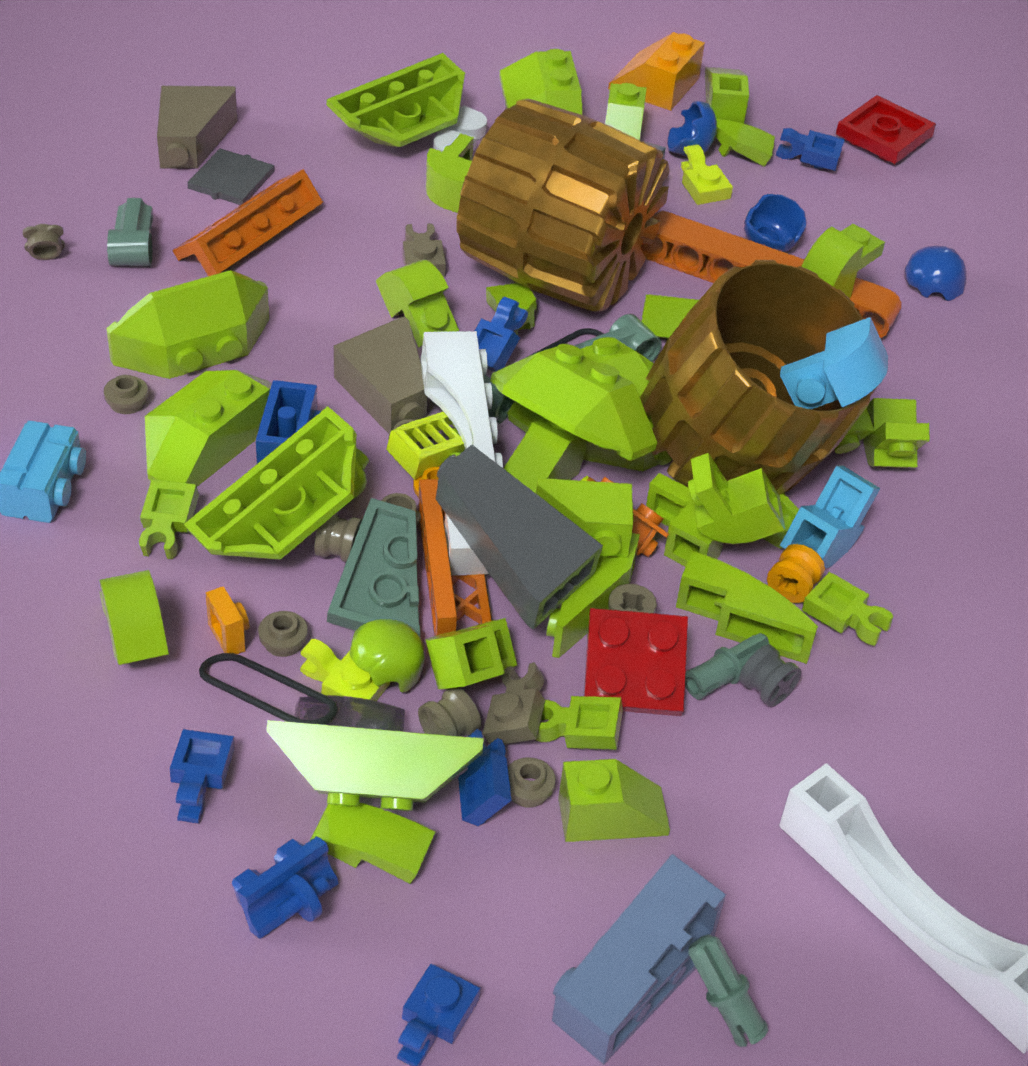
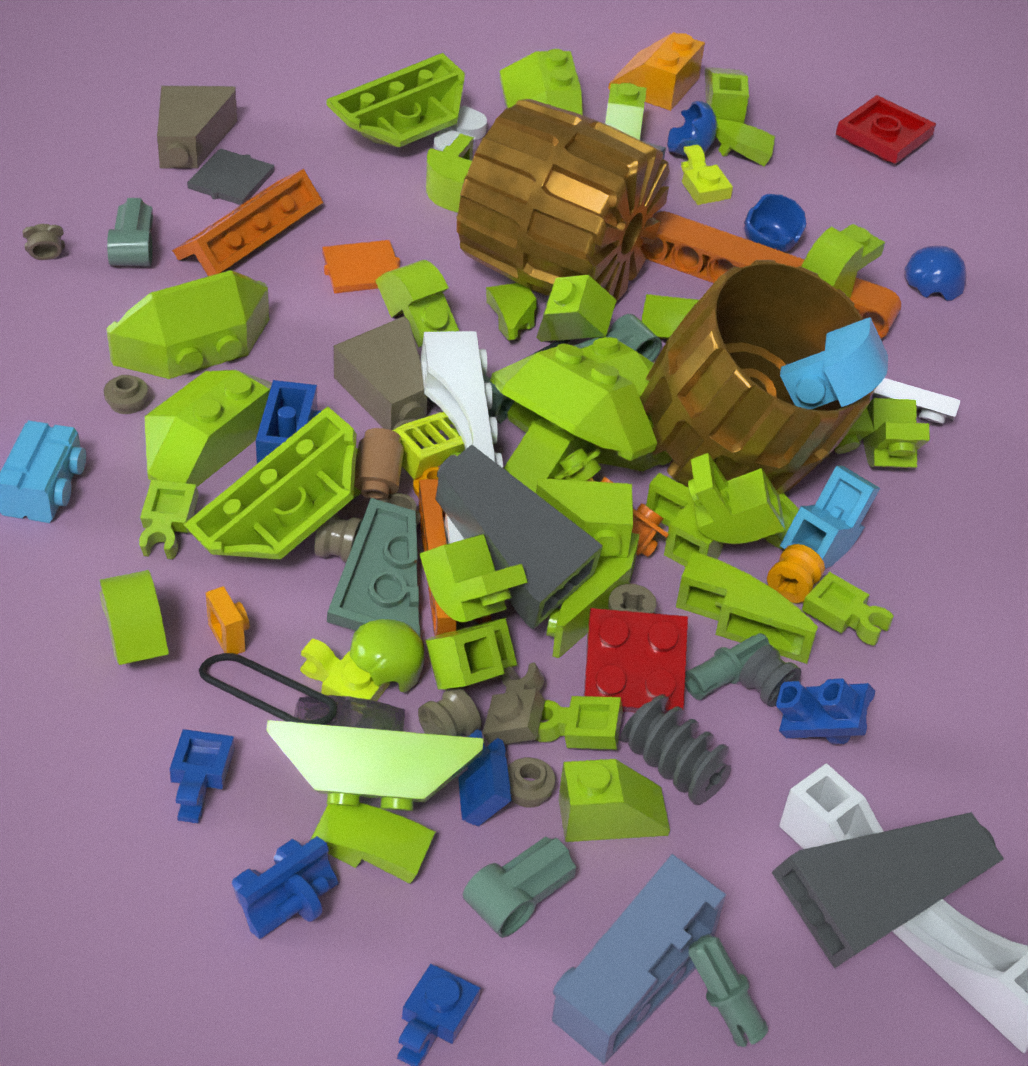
(283, 633): dark tan plate -> none
(358, 264): none -> orange piece
(379, 463): none -> medium nougat brick
(423, 247): dark tan plate -> none
(466, 580): none -> lime brick
(499, 334): blue plate -> none
(509, 893): none -> sand green piece
(576, 310): none -> lime slope
(579, 465): none -> lime plate
(676, 750): none -> dark grey piece
(816, 148): blue plate -> none
(827, 710): none -> blue hips
(879, 881): none -> dark grey slope
(933, 406): none -> white plate

